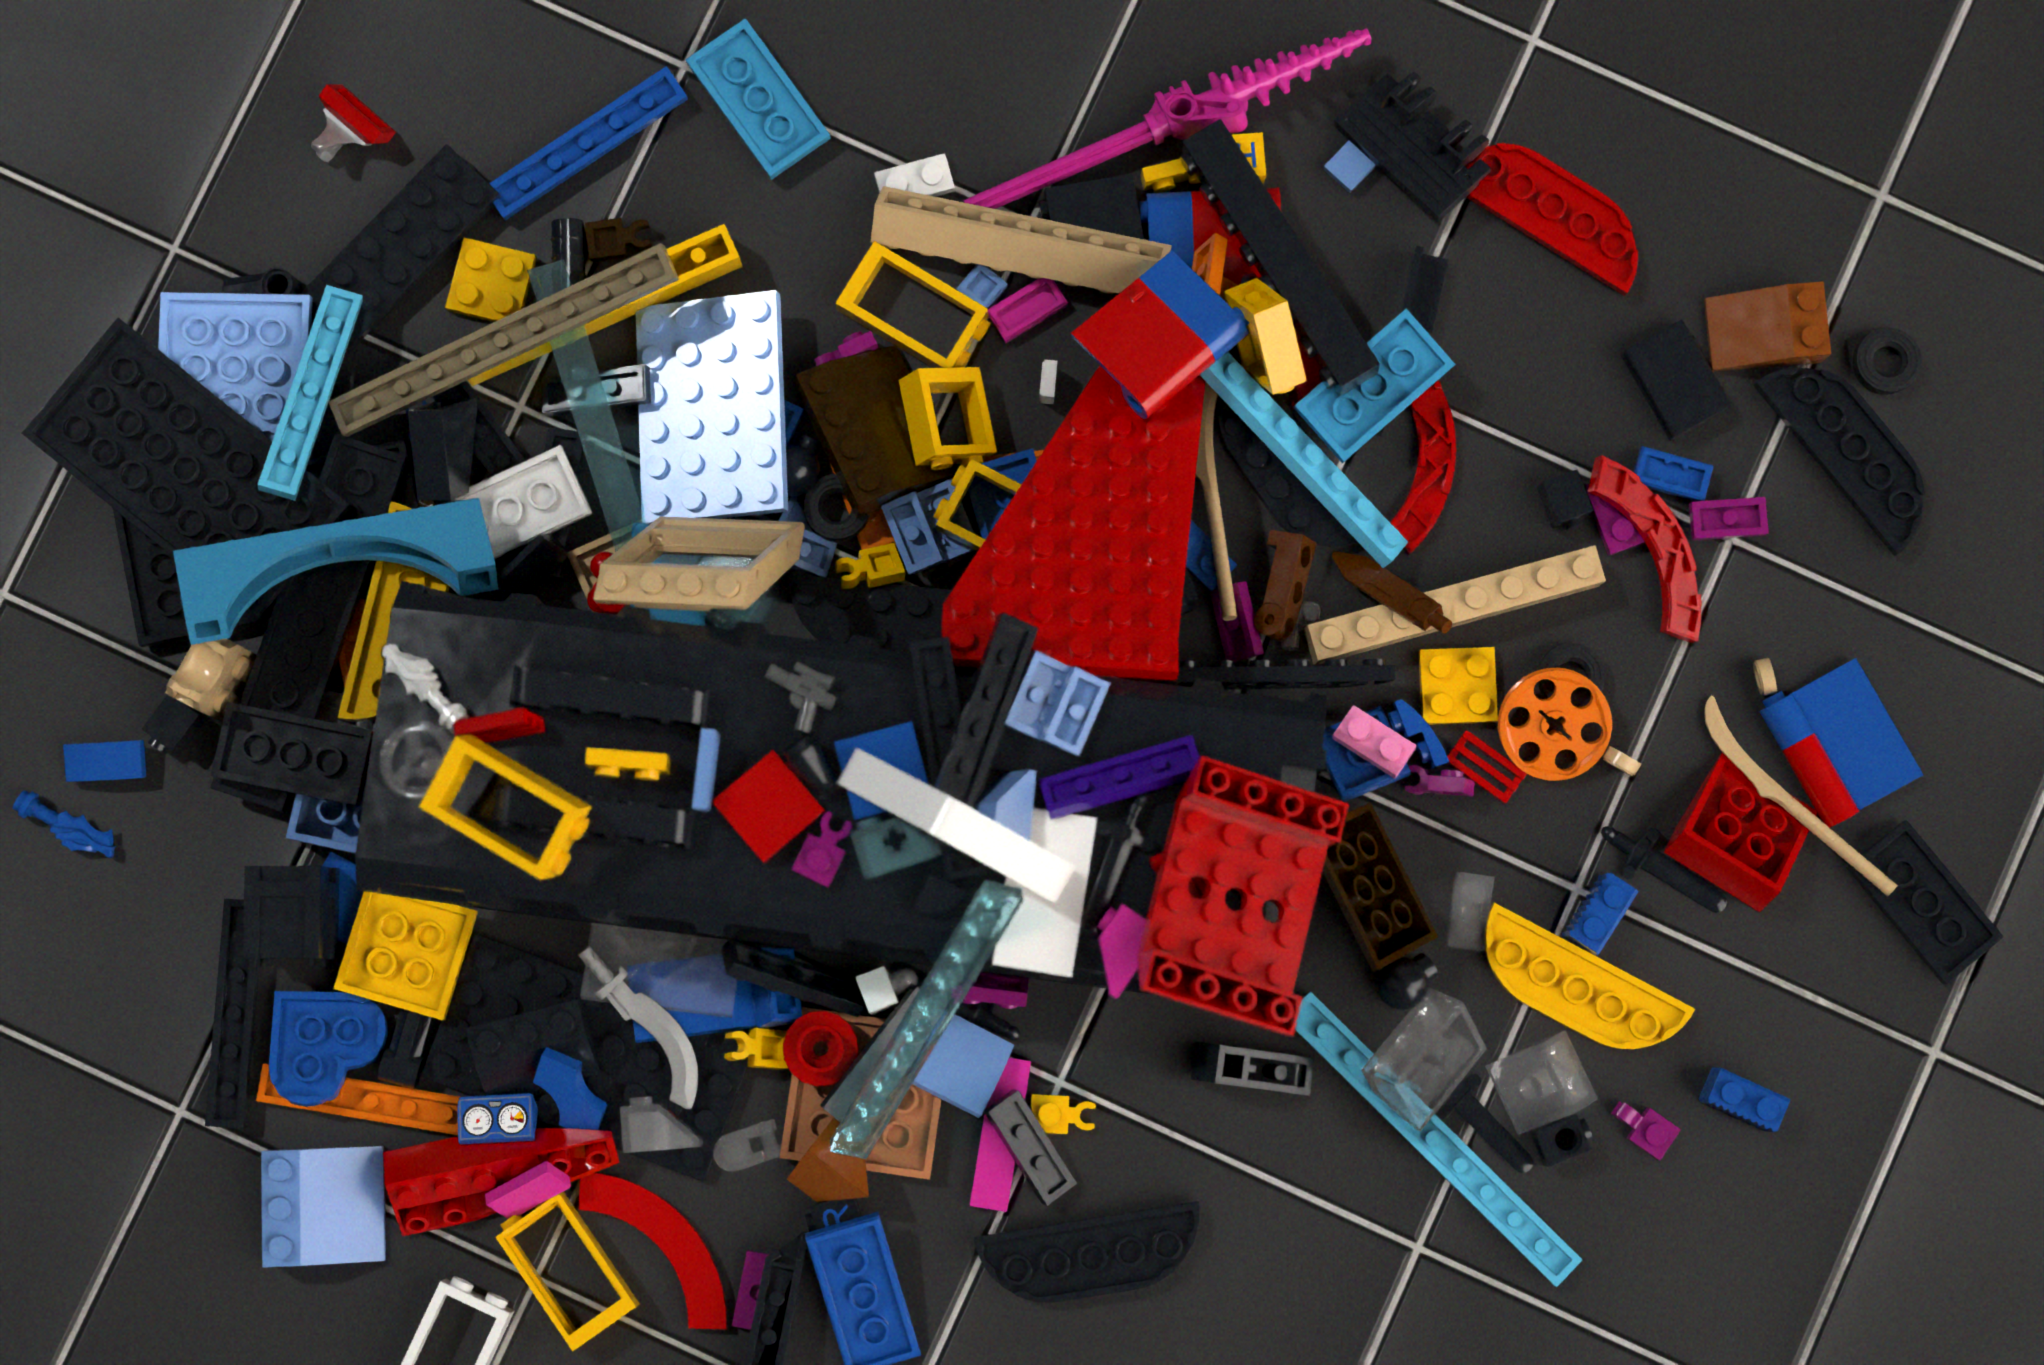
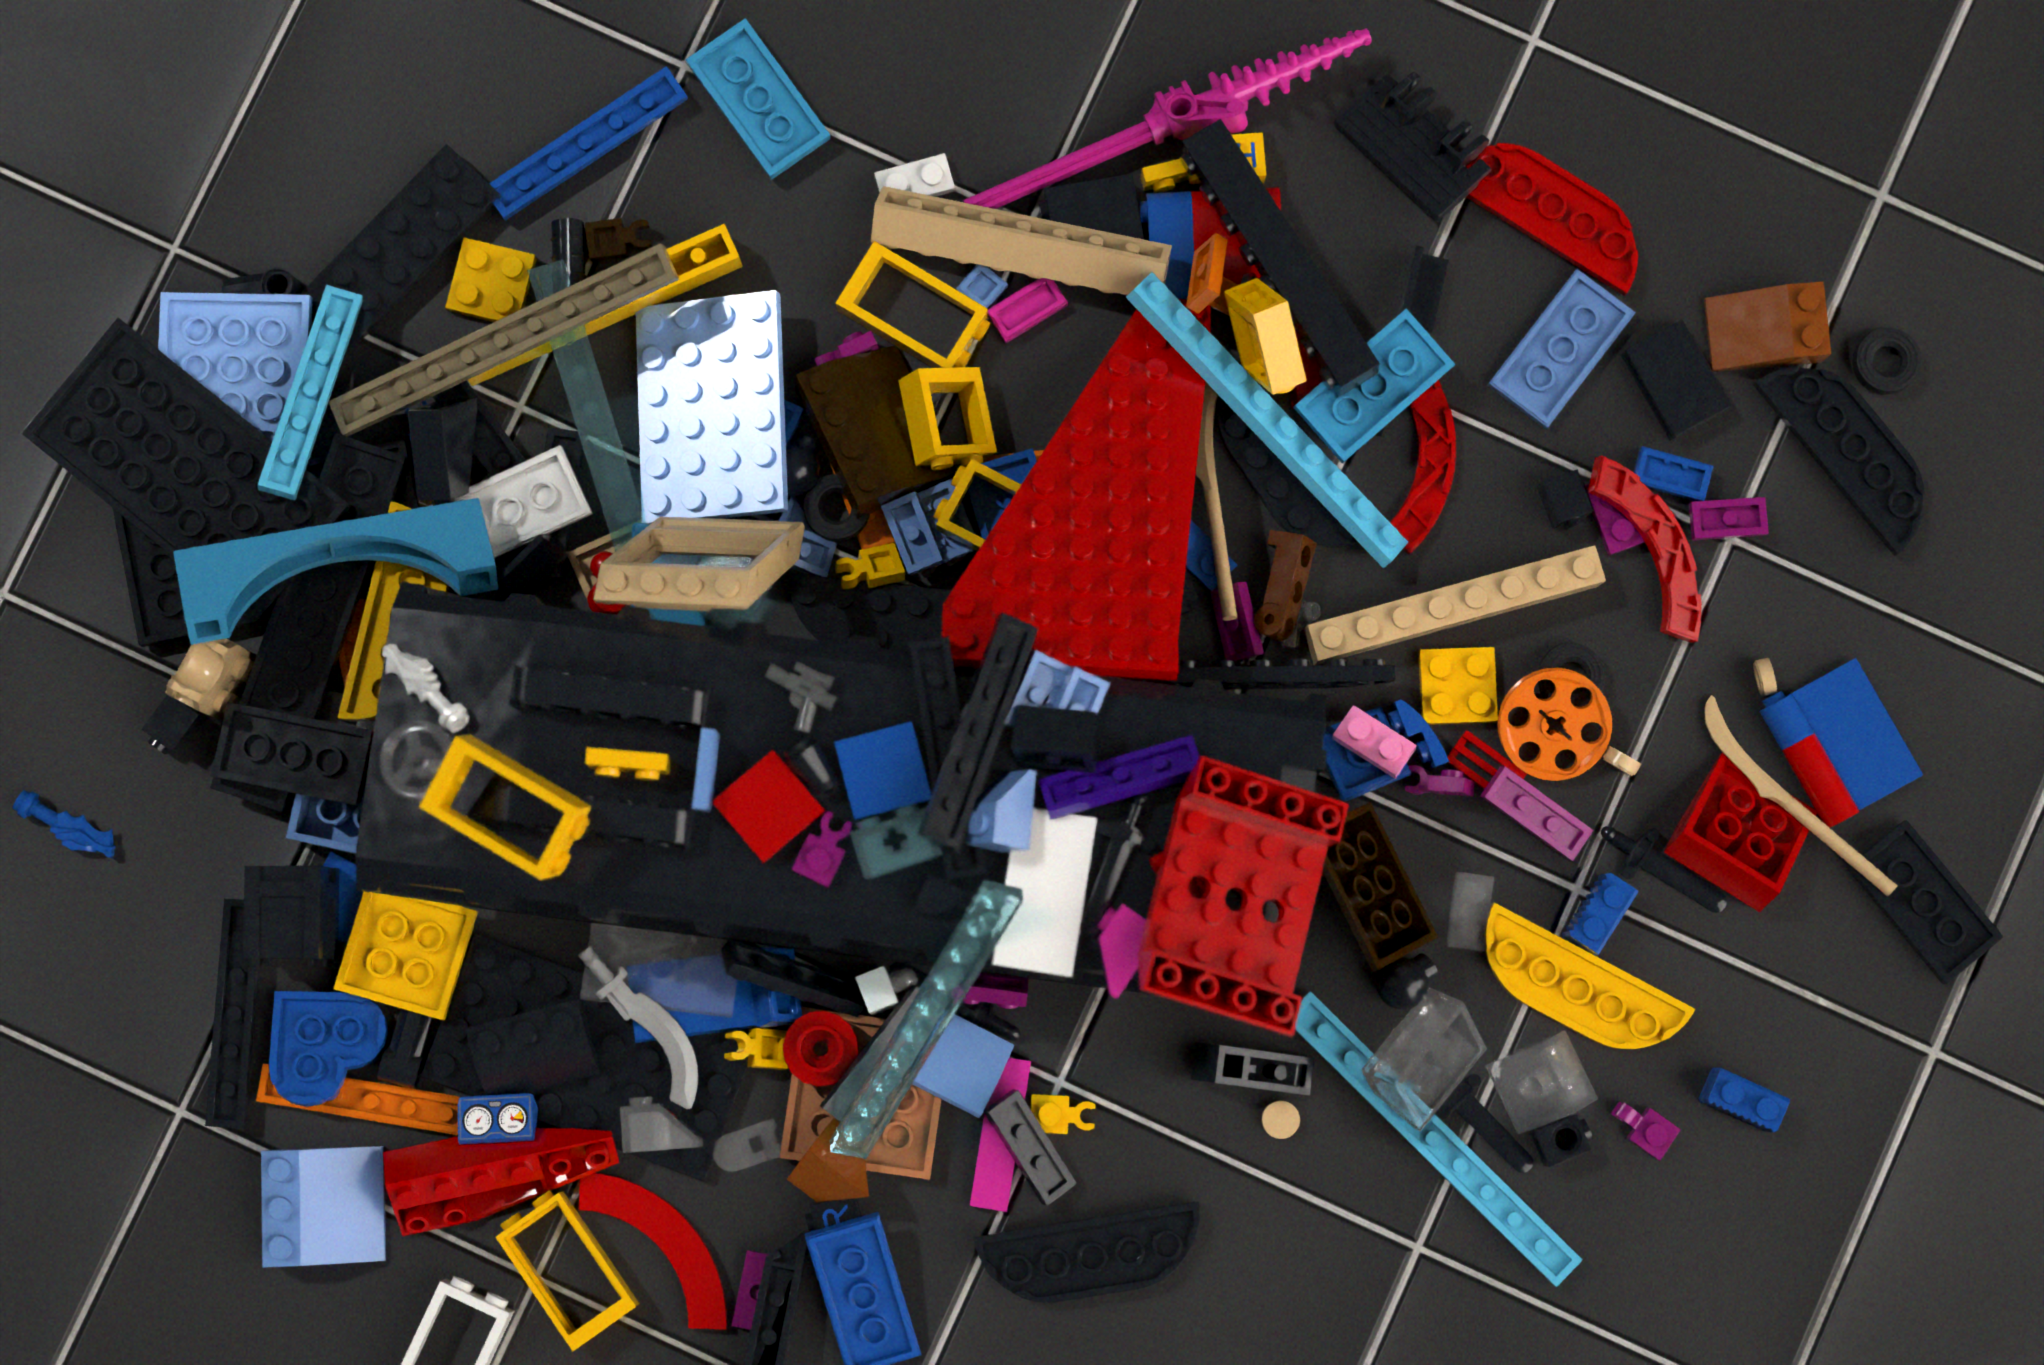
(104, 760): blue slope -> none
(348, 123): red piece -> none
(501, 725): red tile -> none
(528, 1190): dark pink tile -> none
(564, 1082): blue tile -> none
(622, 386): black tile -> none
(956, 824): white beam -> none
(1048, 380): white tile -> none
(1055, 739): none -> black panel
(1161, 333): red door -> none
(1280, 1119): none -> tan tile
(1349, 166): medium blue tile -> none
(1392, 591): reddish brown piece -> none
(1536, 813): none -> magenta plate
(1561, 349): none -> medium blue tile

